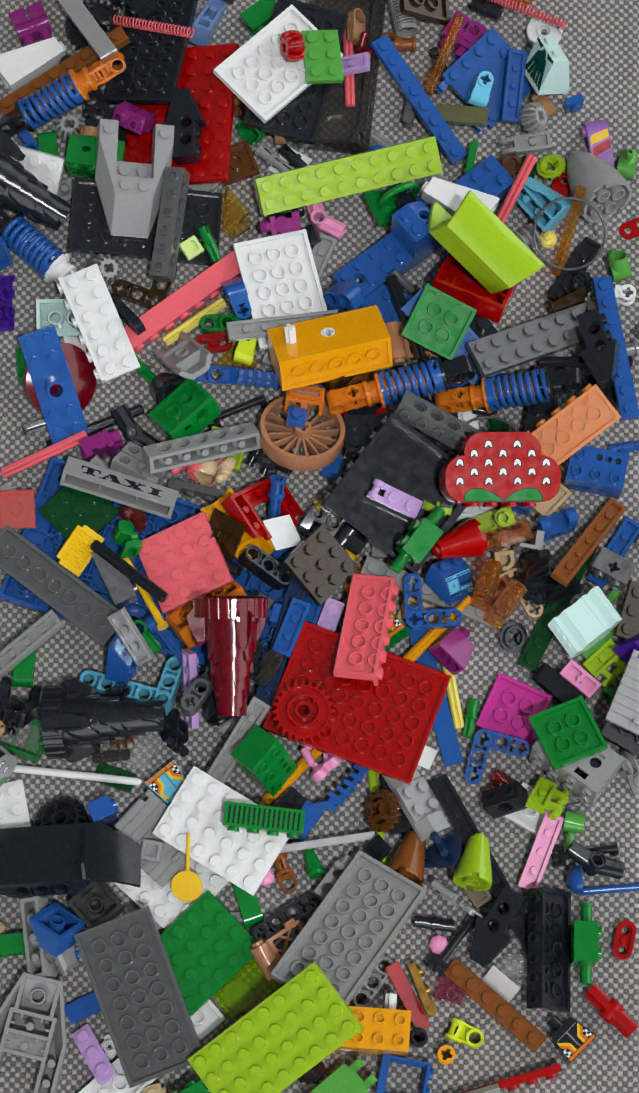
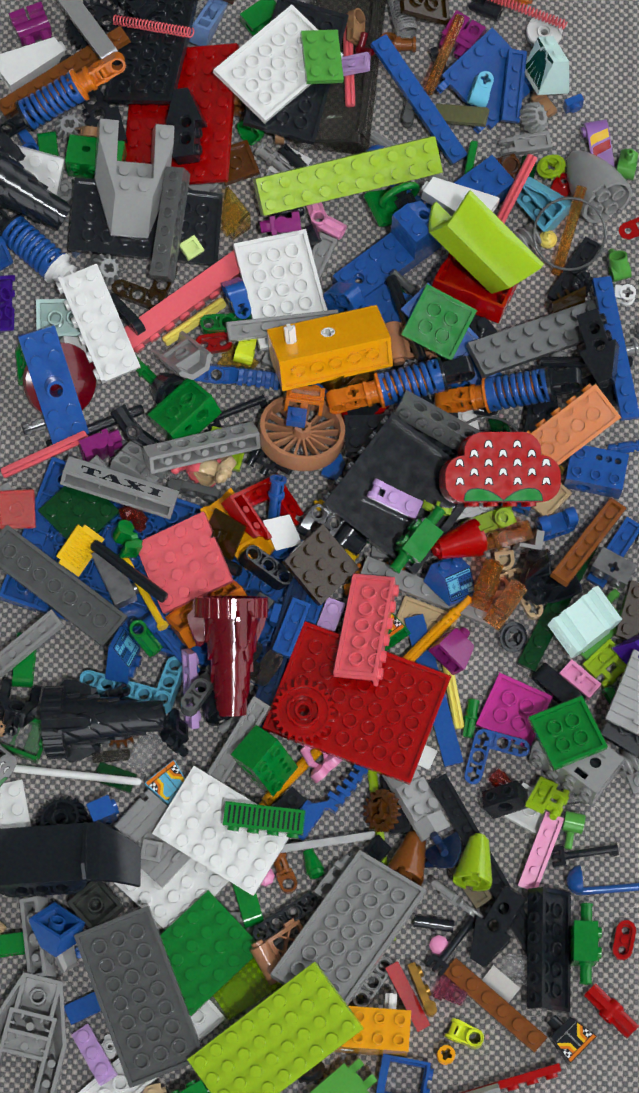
(131, 636): light grey tile -> none
(133, 118): magenta hips -> none
(187, 884): yellow piece -> none
(209, 243): green axle -> none
(292, 46): red gear -> none
(418, 611): blue beam -> none
(421, 1036): black cone -> none
(594, 862): black piece -> none

